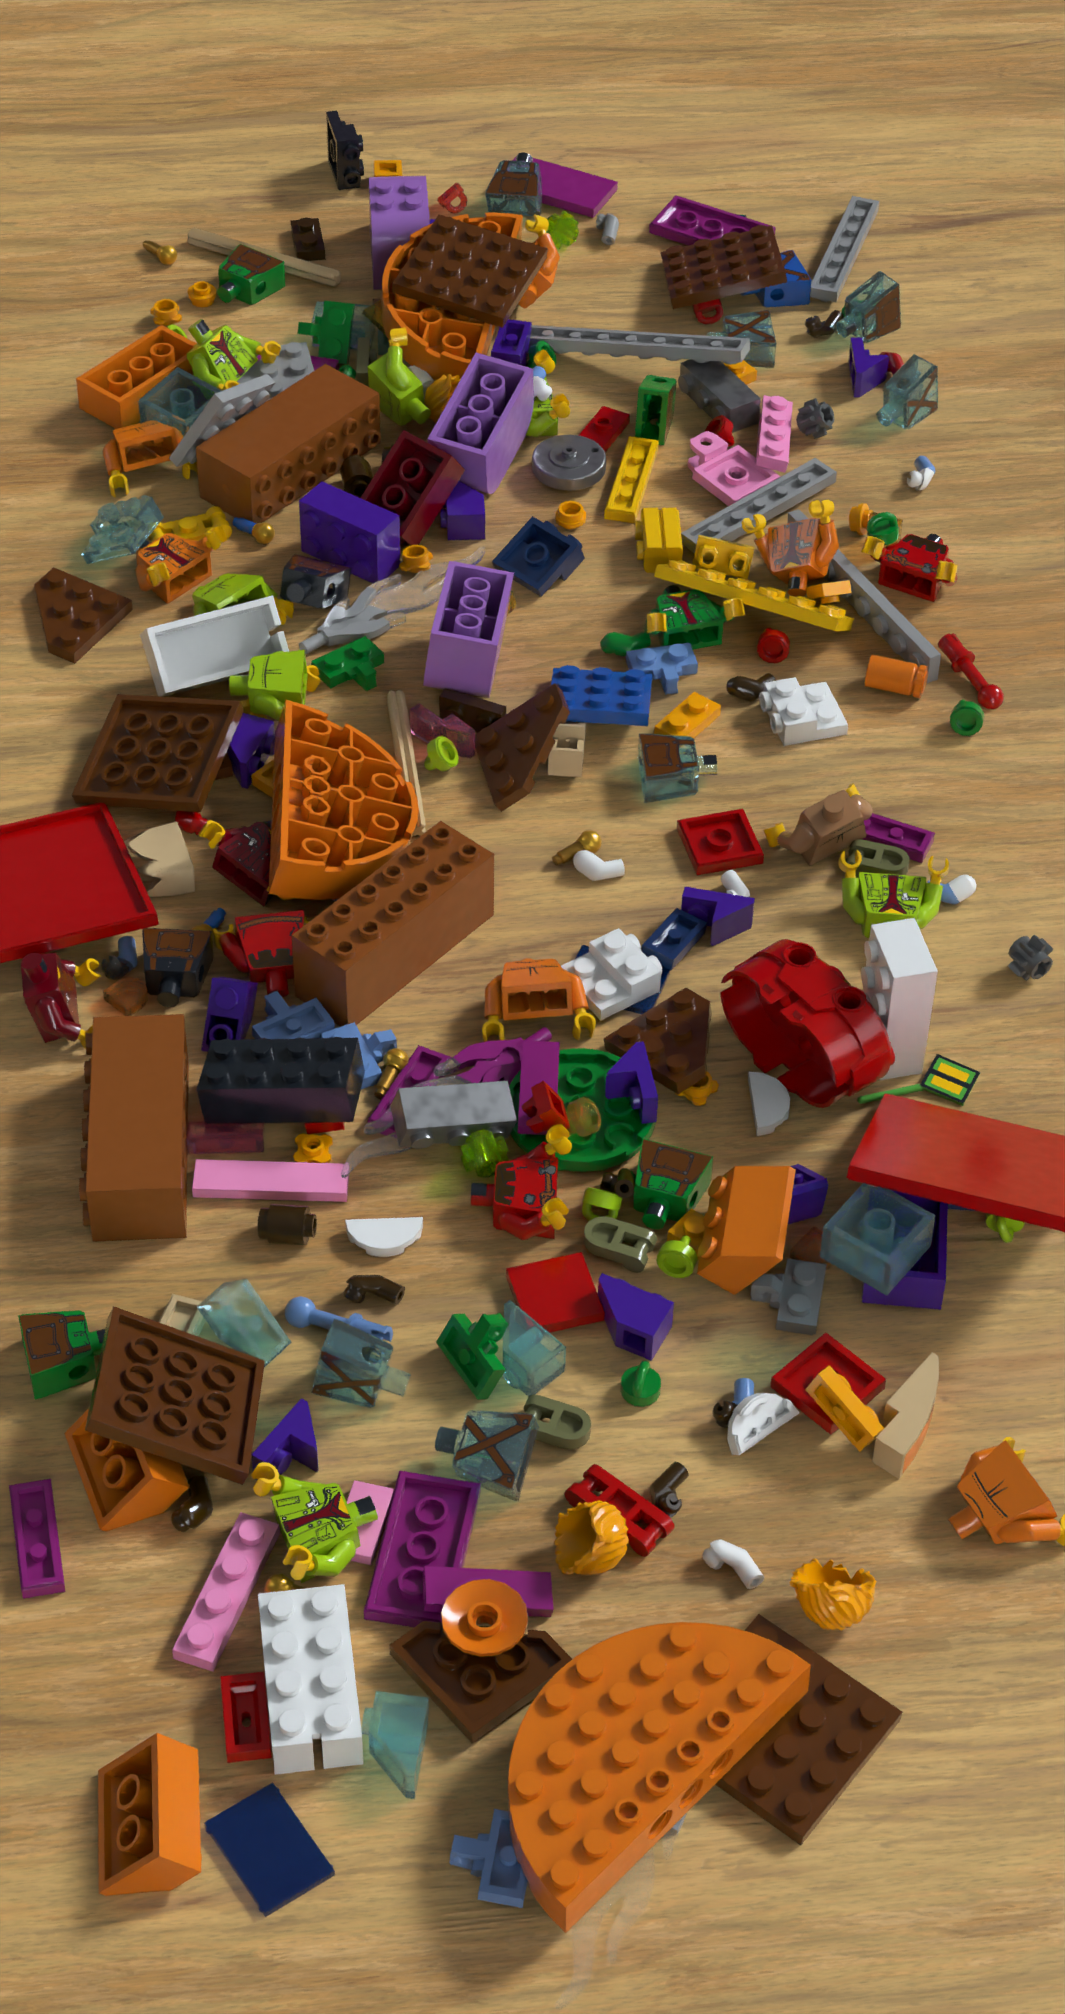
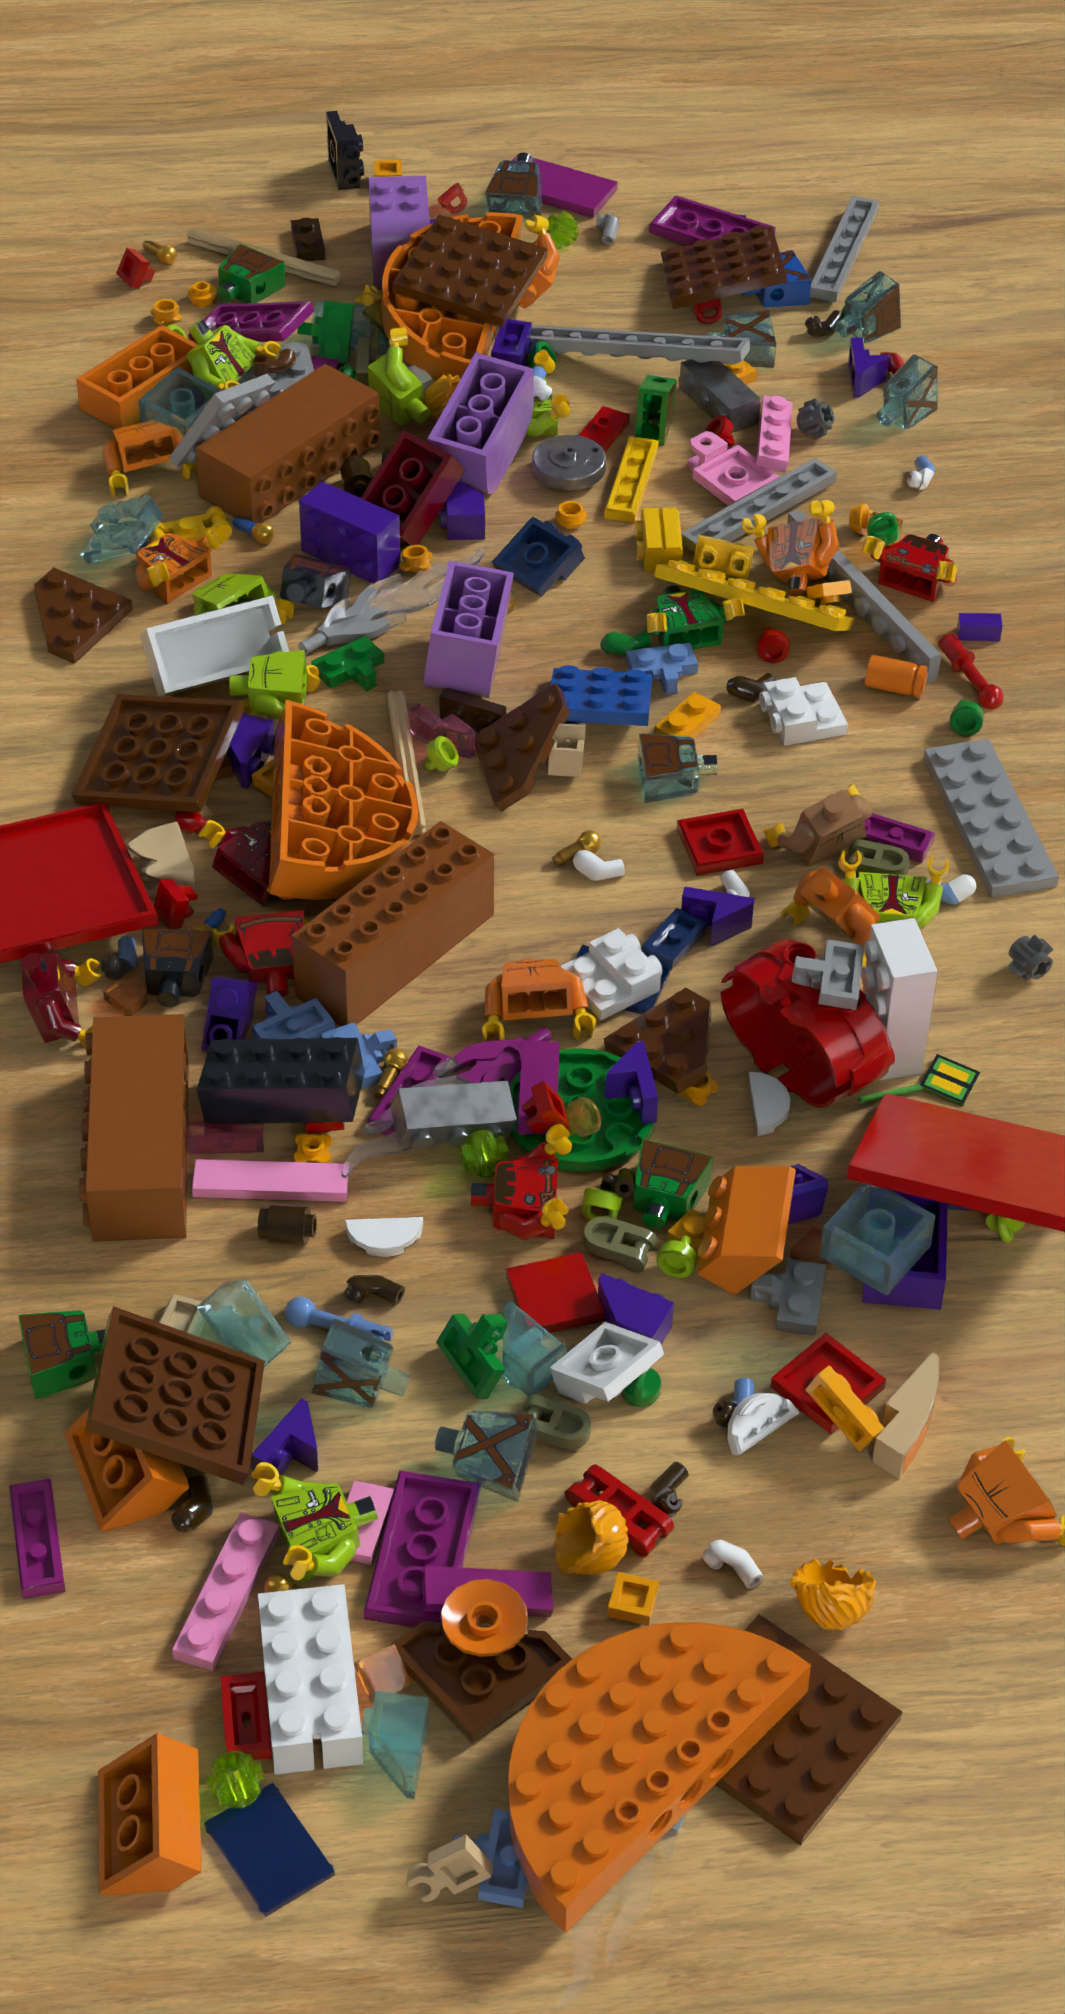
(134, 268): none -> red tile
(173, 903): none -> red tile
(235, 1779): none -> clear neon green gear
(260, 320): none -> magenta tile
(283, 363): none -> reddish brown arm
(369, 295): none -> yellow piece
(382, 1672): none -> clear orange tile
(451, 1866): none -> tan plate
(604, 1363): none -> white plate
(633, 1599): none -> light orange plate
(834, 974): none -> light grey hinge
(835, 903): none -> orange torso
(979, 627): none -> dark purple piece
(990, 818): none -> light grey plate

